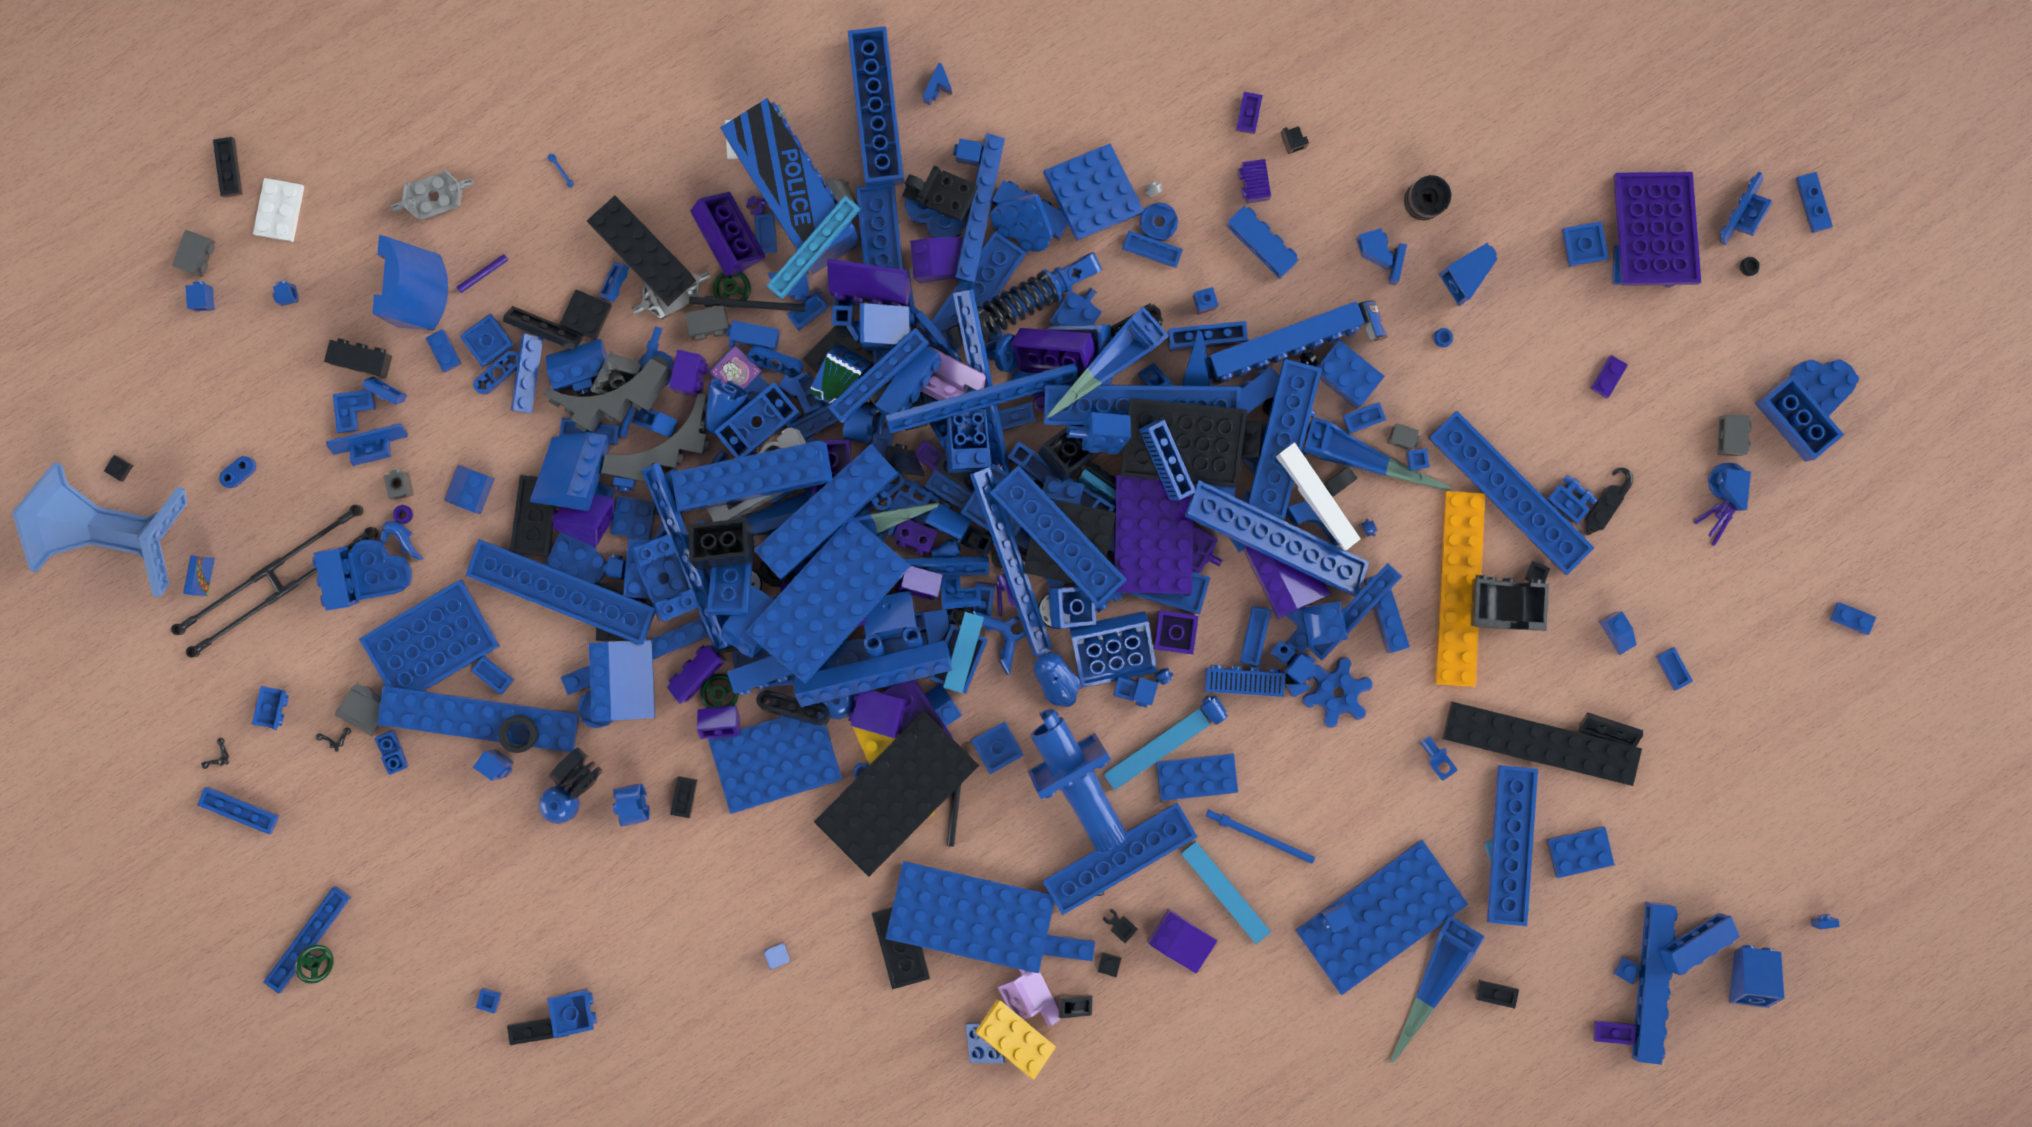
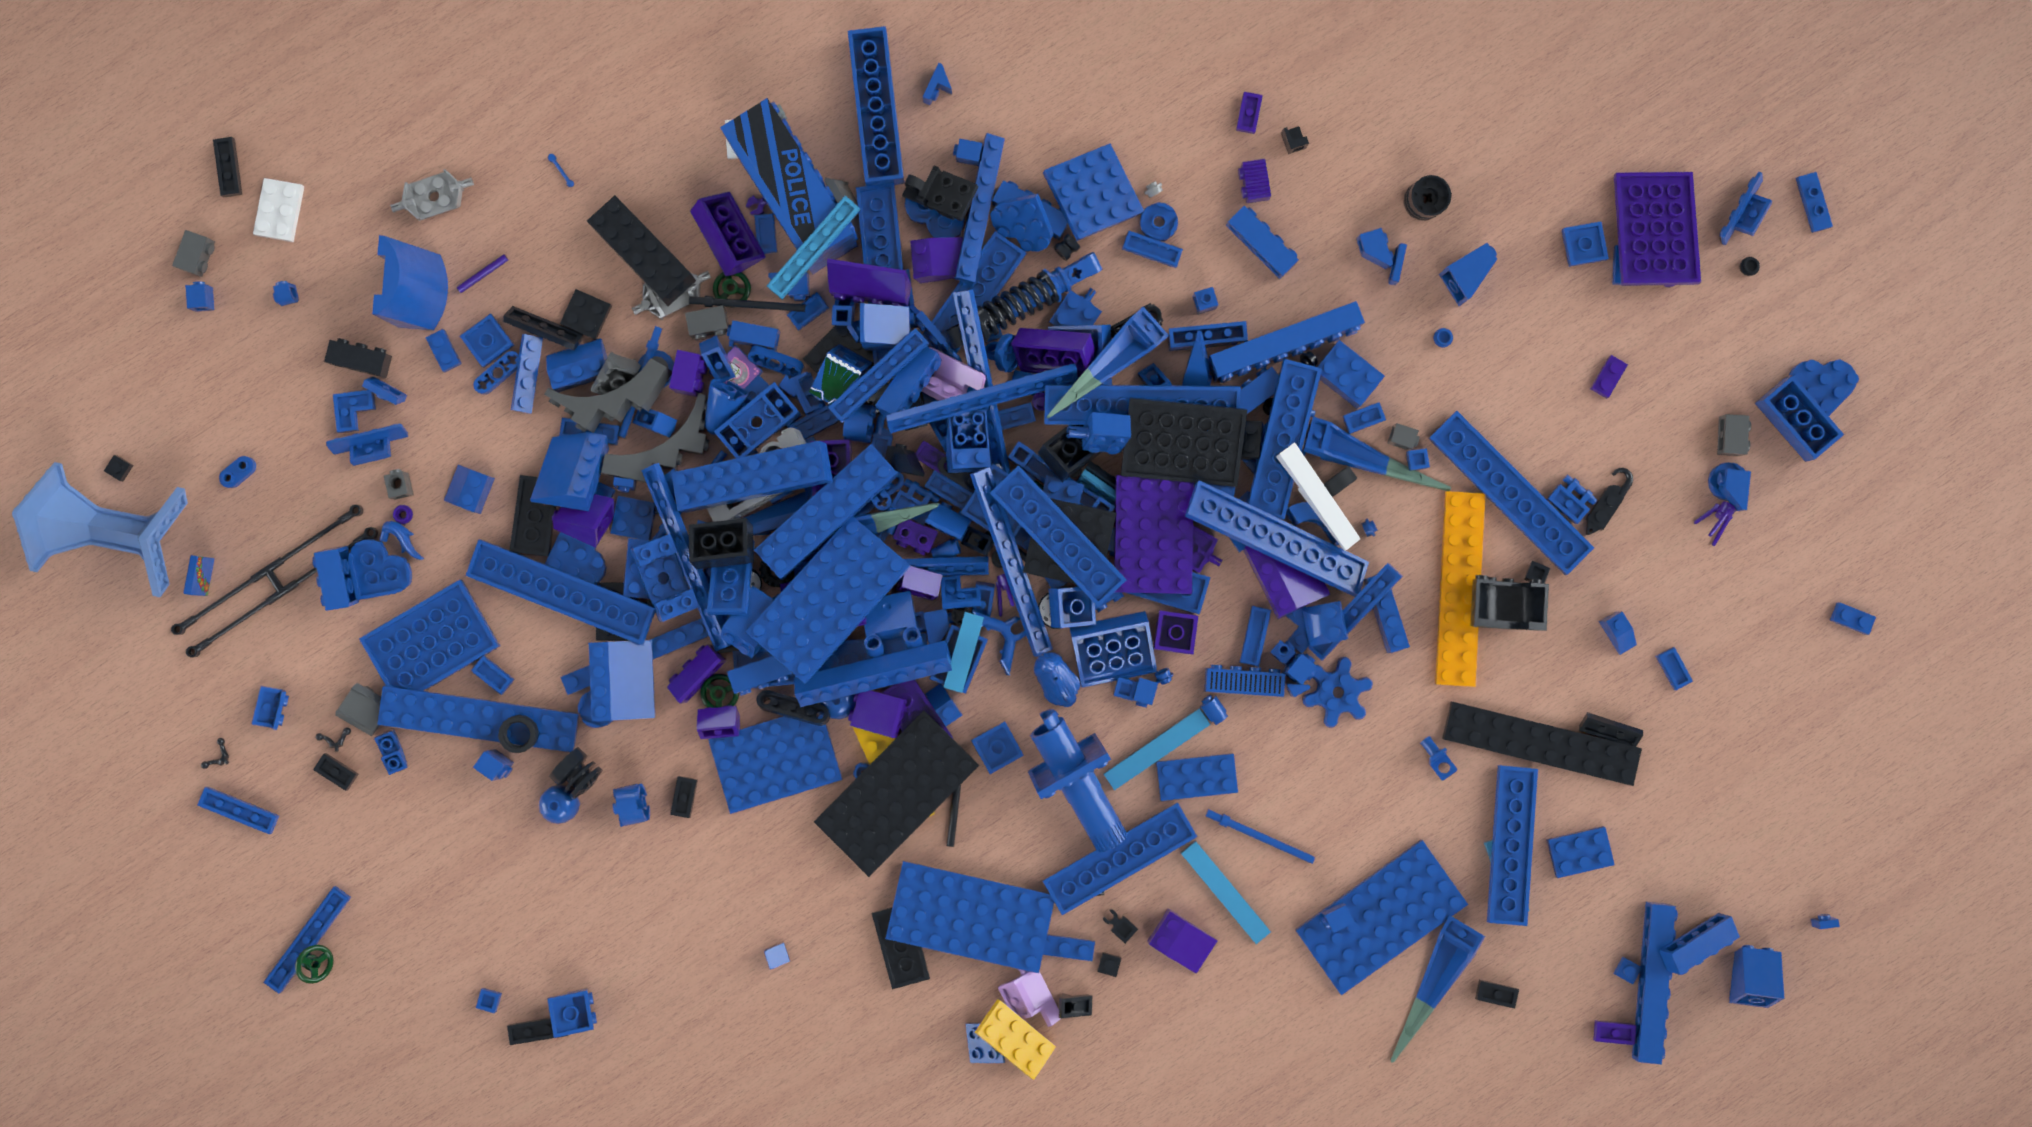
(335, 771): none -> black plate
(583, 387): blue plate -> none
(613, 282): blue plate -> none
(615, 567): blue plate -> none
(716, 359): none -> blue slope
(1067, 247): none -> black wheel
(1167, 460): blue brick -> none
(1373, 321): slope -> none

